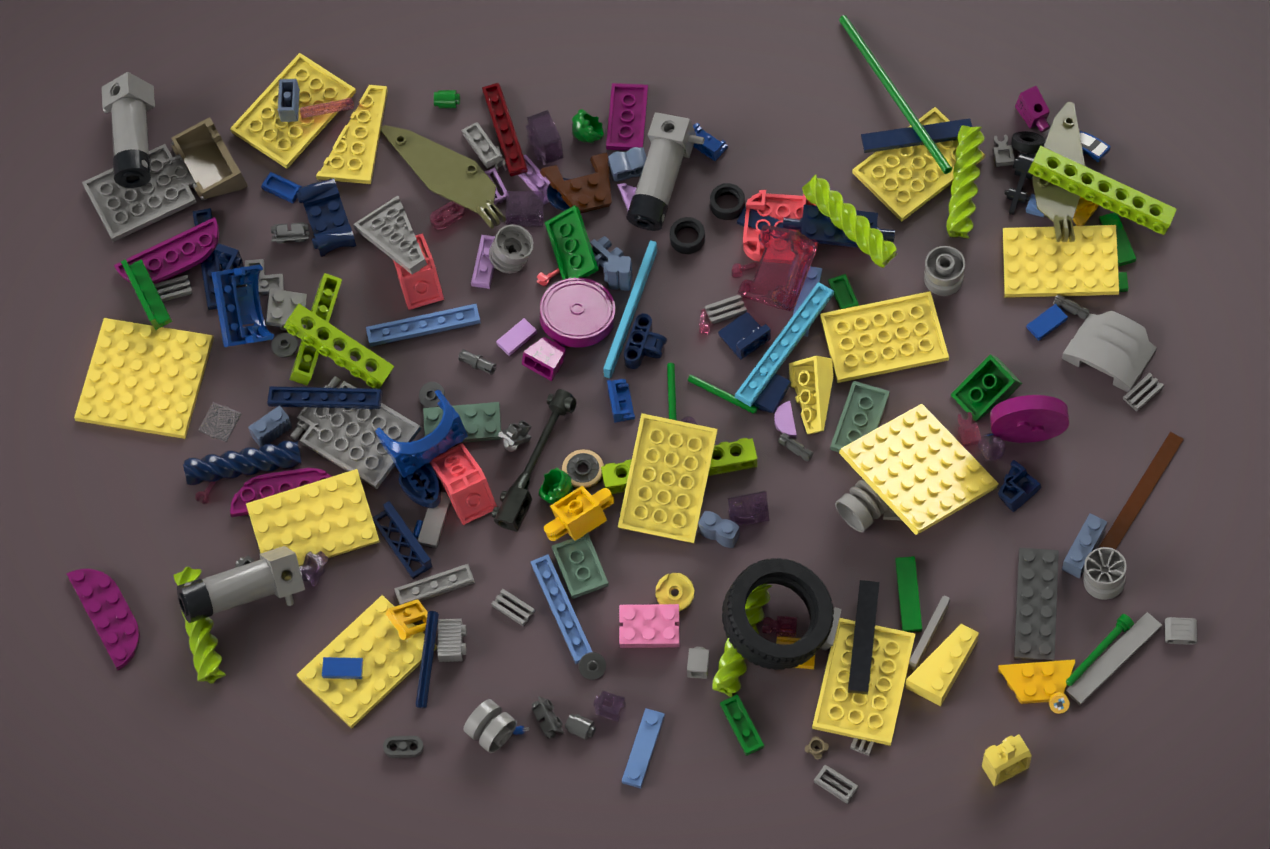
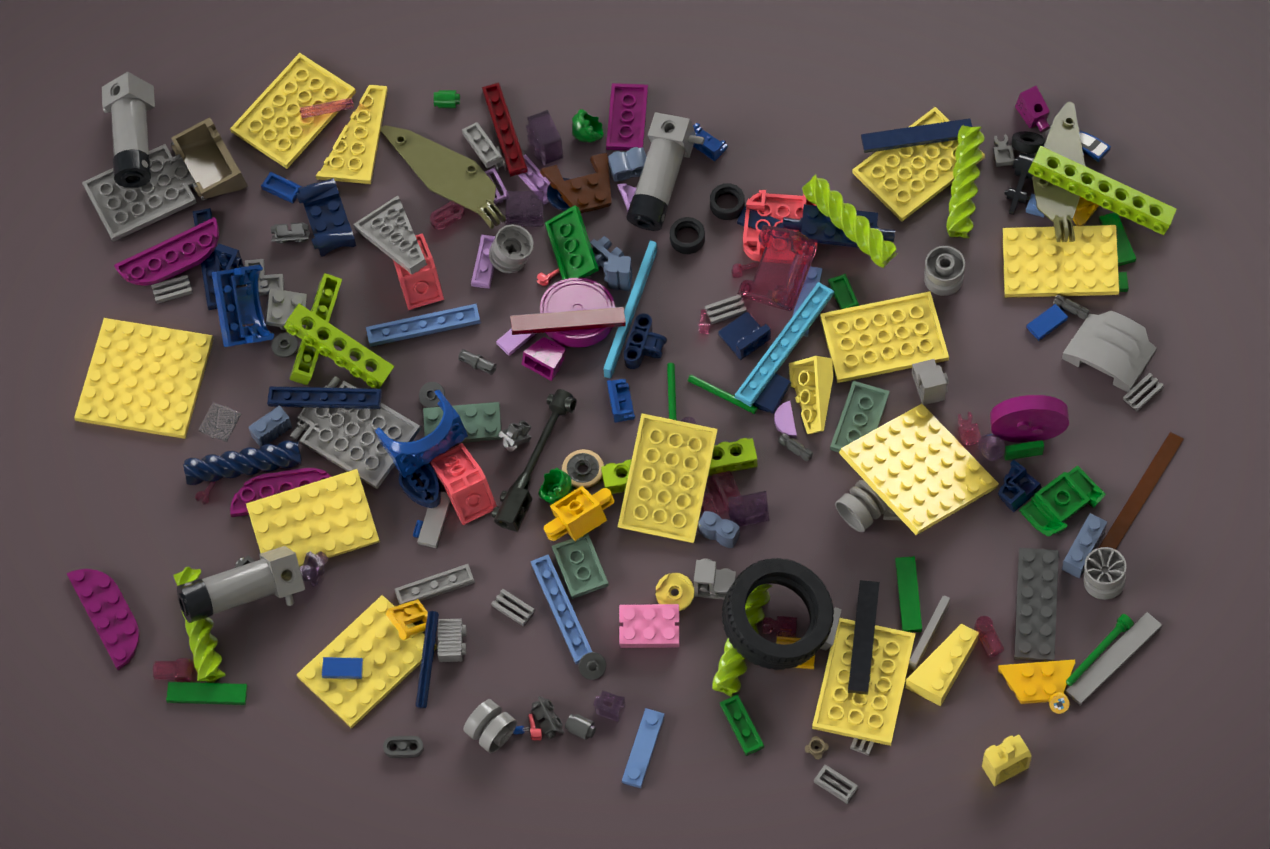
(147, 293): green fence -> none
(178, 670): none -> clear pink piece
(207, 693): none -> green tile
(288, 100): sand blue brick -> none
(409, 538): dark blue fence -> none
(536, 733): none -> coral hand
(567, 320): none -> tile
(698, 663): light grey brick -> none
(710, 581): none -> light grey brick
(718, 491): none -> clear pink slope
(895, 94): green piece -> none
(930, 381): none -> light grey brick
(986, 387): green slope -> none
(988, 638): none -> clear pink piece
(1024, 450): none -> green tile
(1061, 500): none -> green piece
(1180, 630): light grey piece -> none

